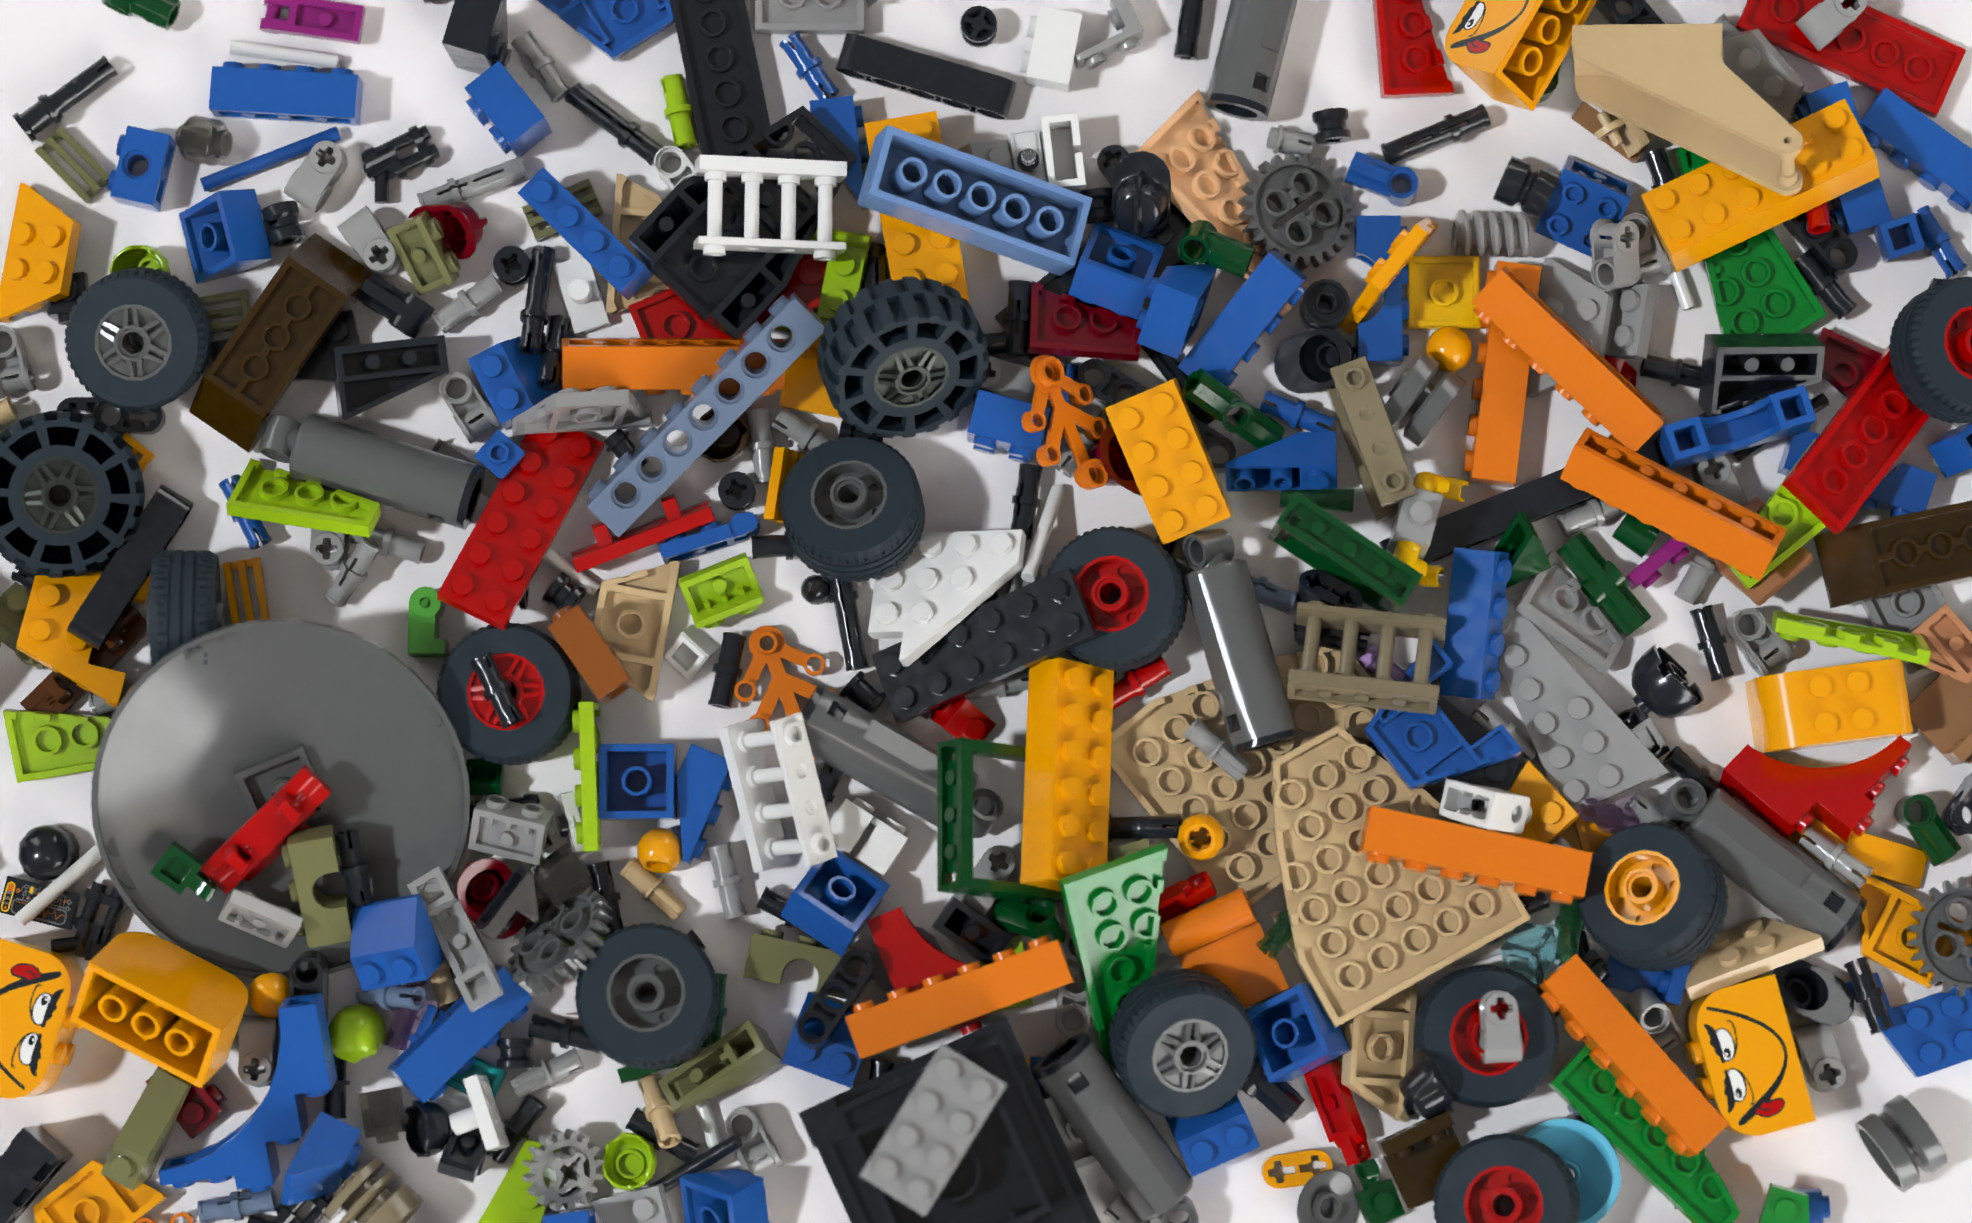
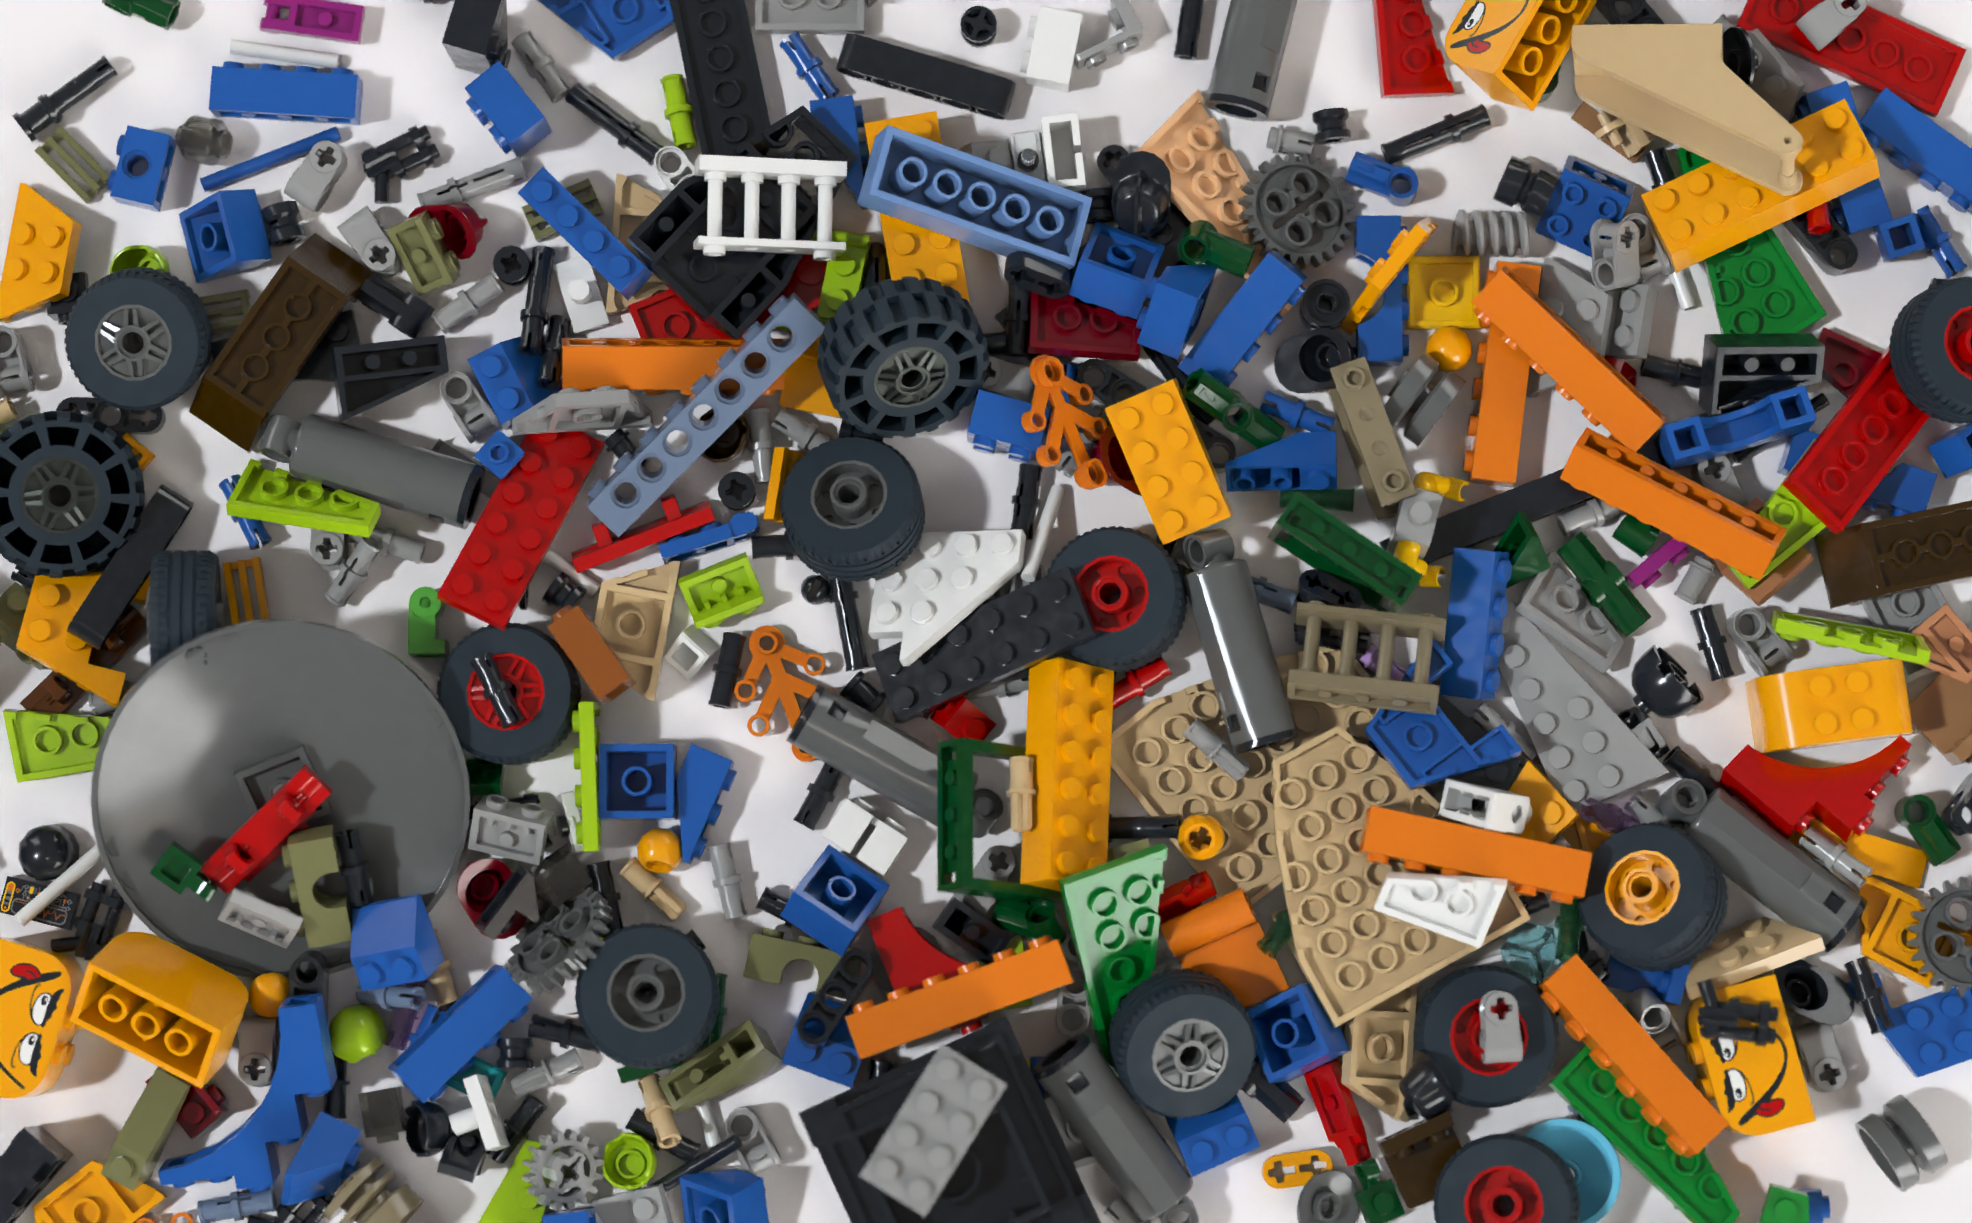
(458, 939): light grey slope -> none
(756, 798): white fence -> none
(1021, 793): none -> tan axle
(1037, 275): none -> black beam
(1443, 903): none -> white wing
(1721, 1018): none -> black piece
(1740, 54): none -> black dish
(1824, 285): black pin -> none

